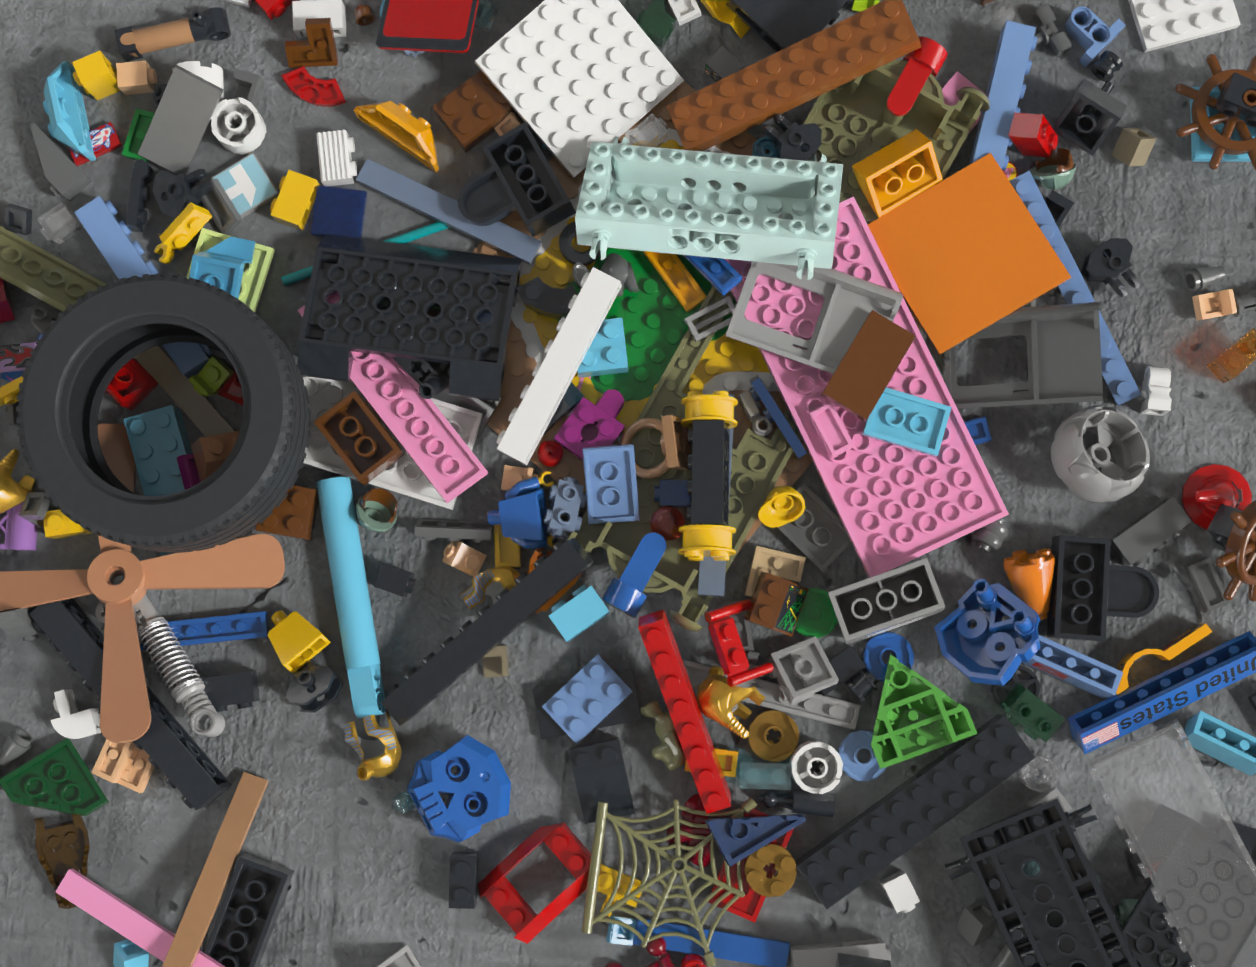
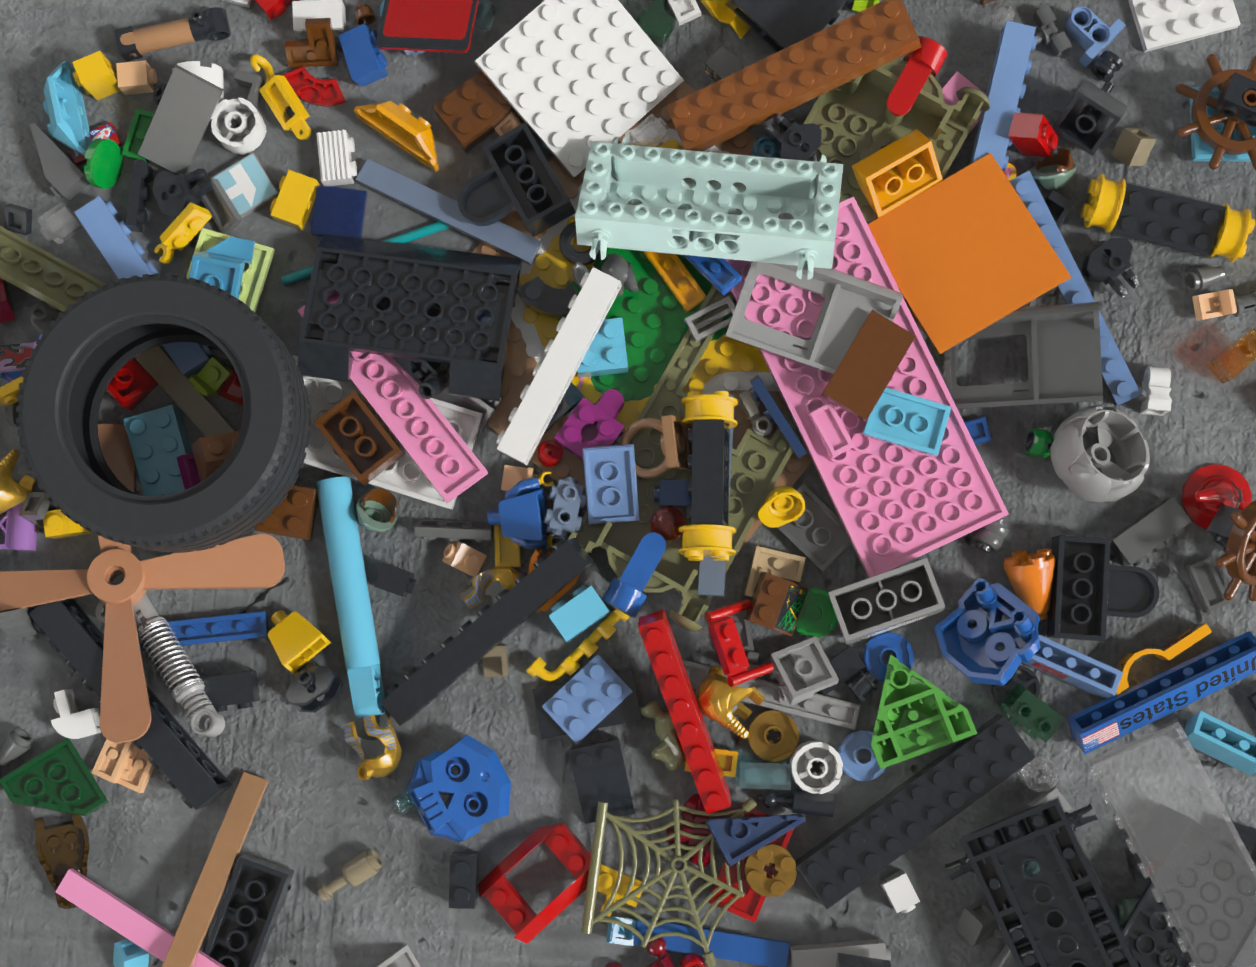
(103, 163): none -> green tile
(279, 97): none -> yellow piece
(354, 872): none -> dark tan piece
(363, 55): none -> blue brick
(586, 647): none -> yellow bar
(1038, 443): none -> green rock
(1167, 218): none -> black brick

